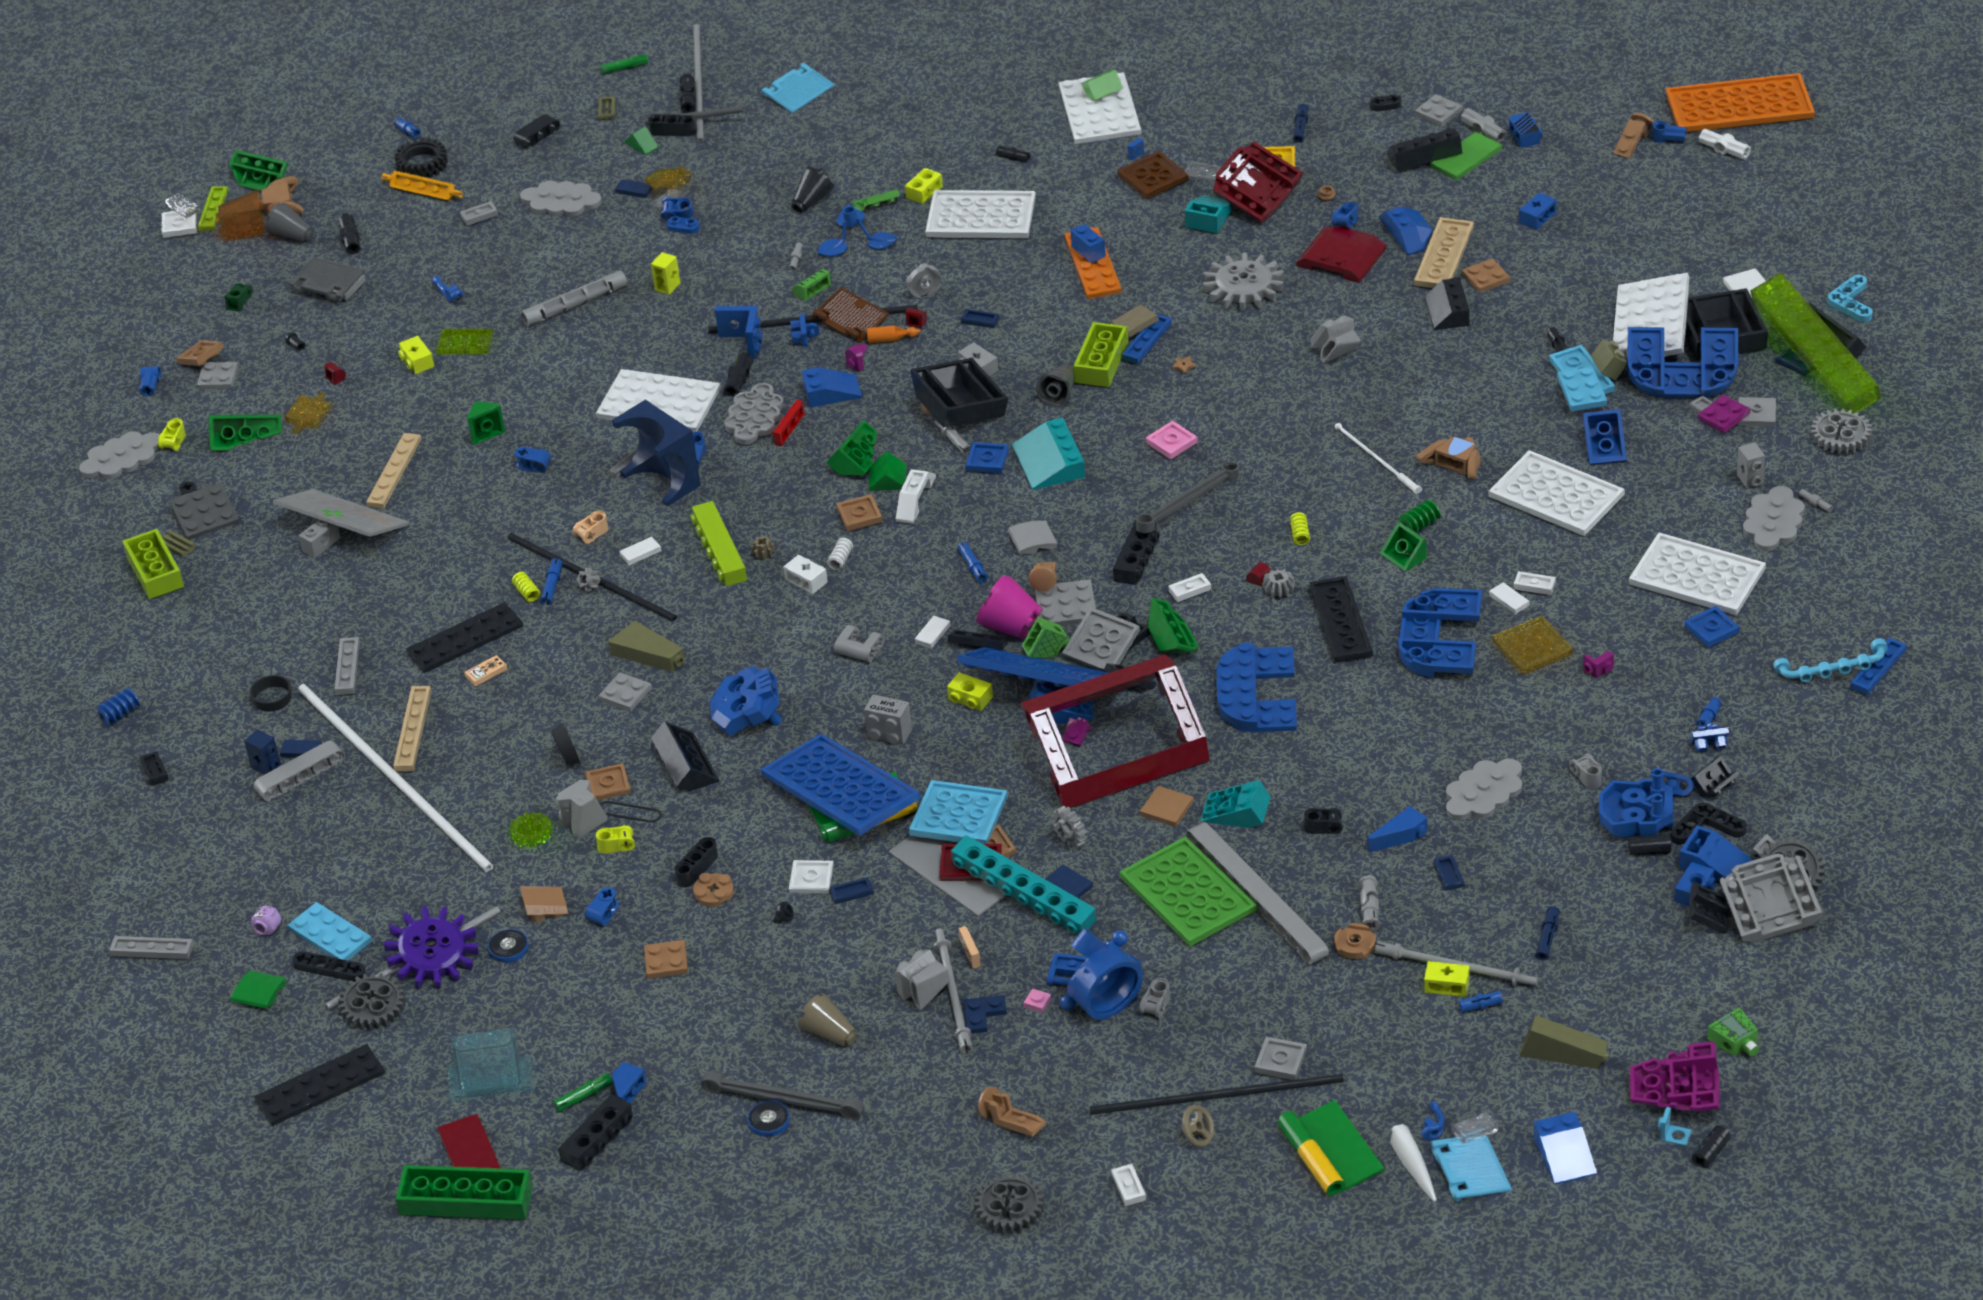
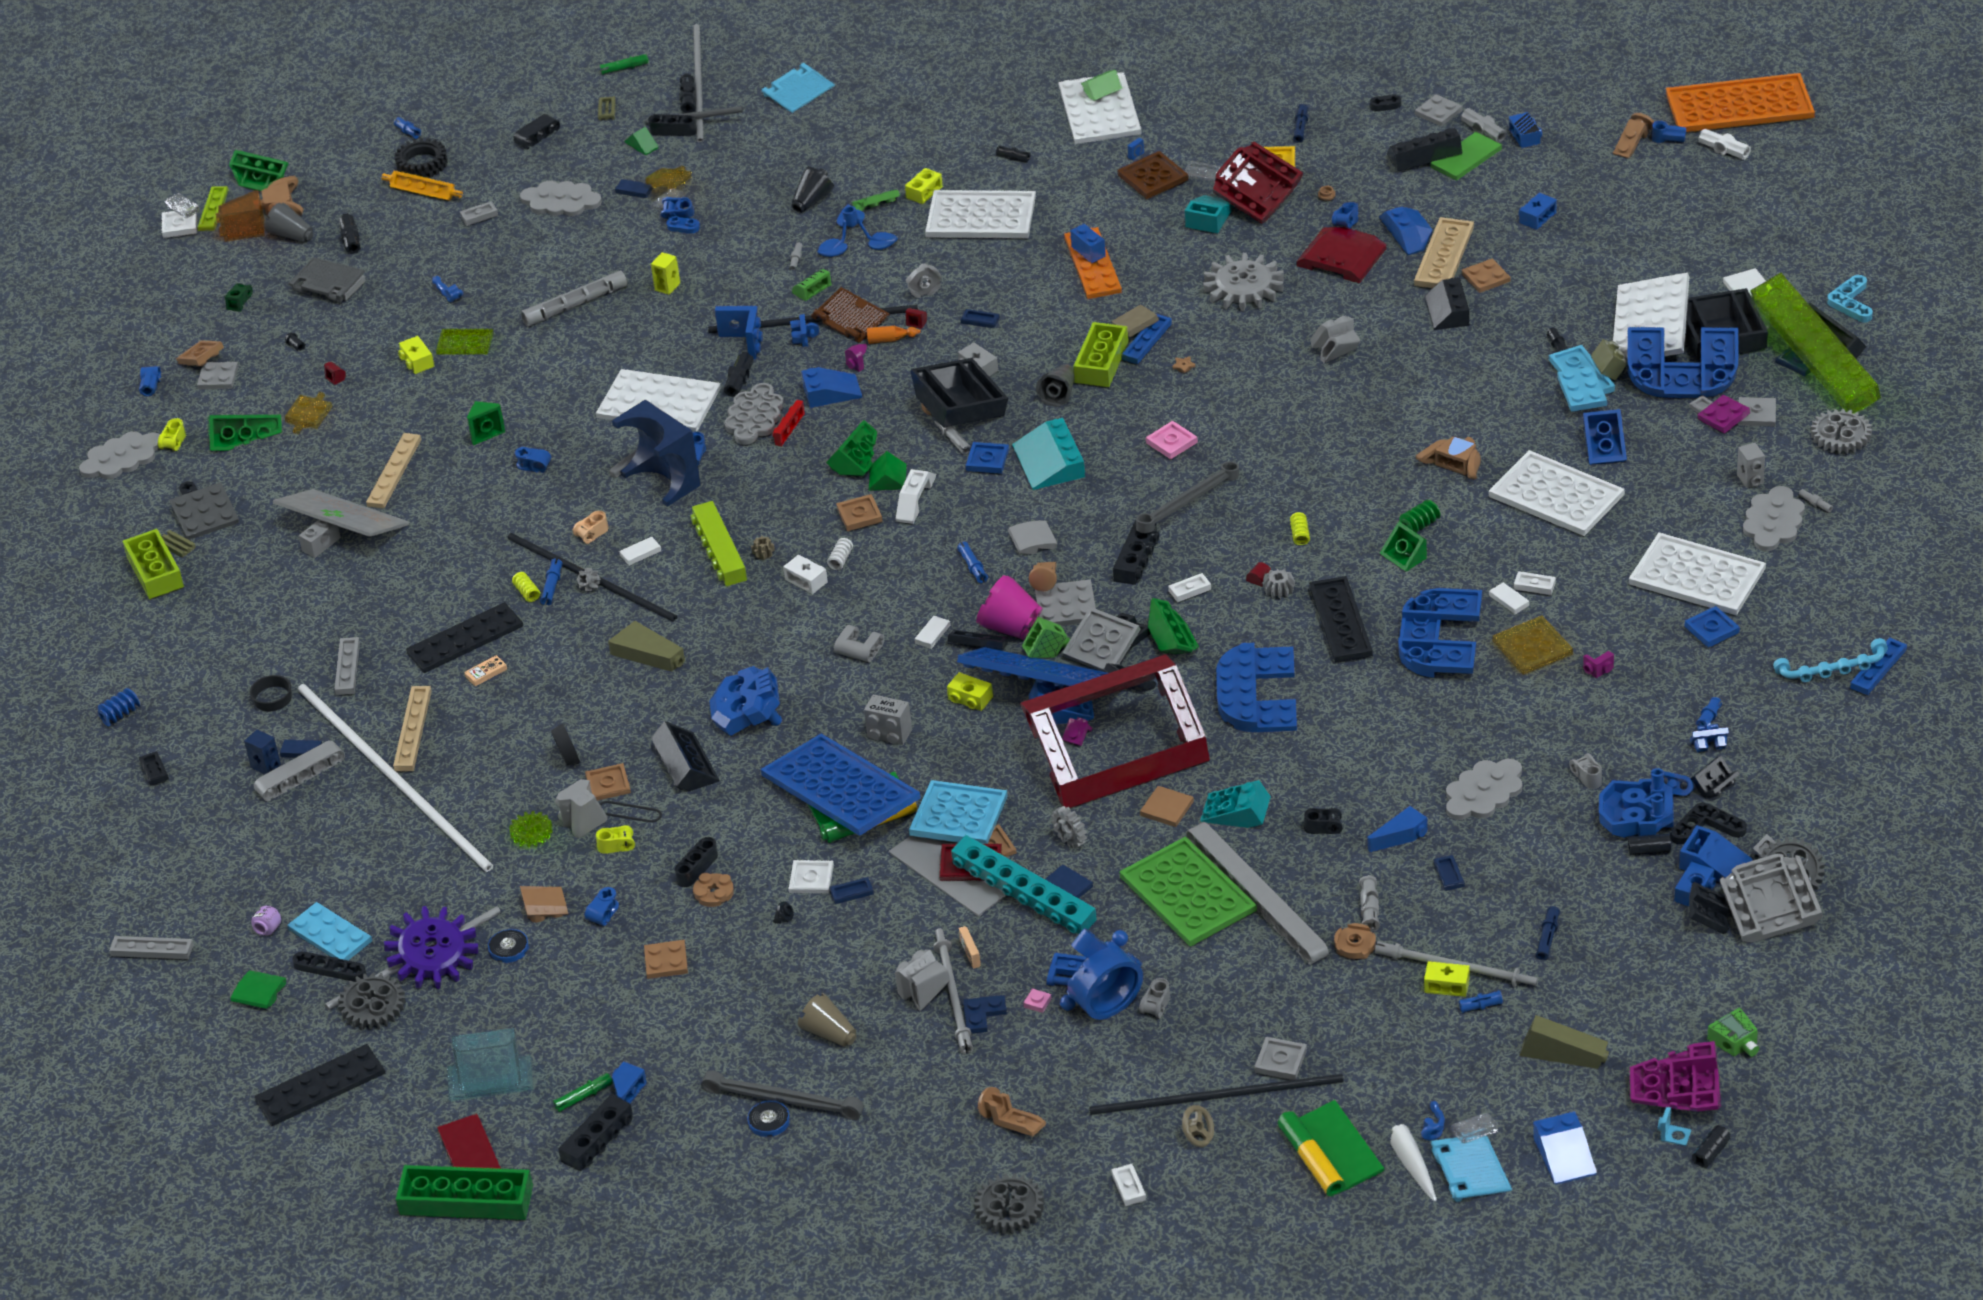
(625, 692): light grey plate -> none
(1400, 476): white piece -> none

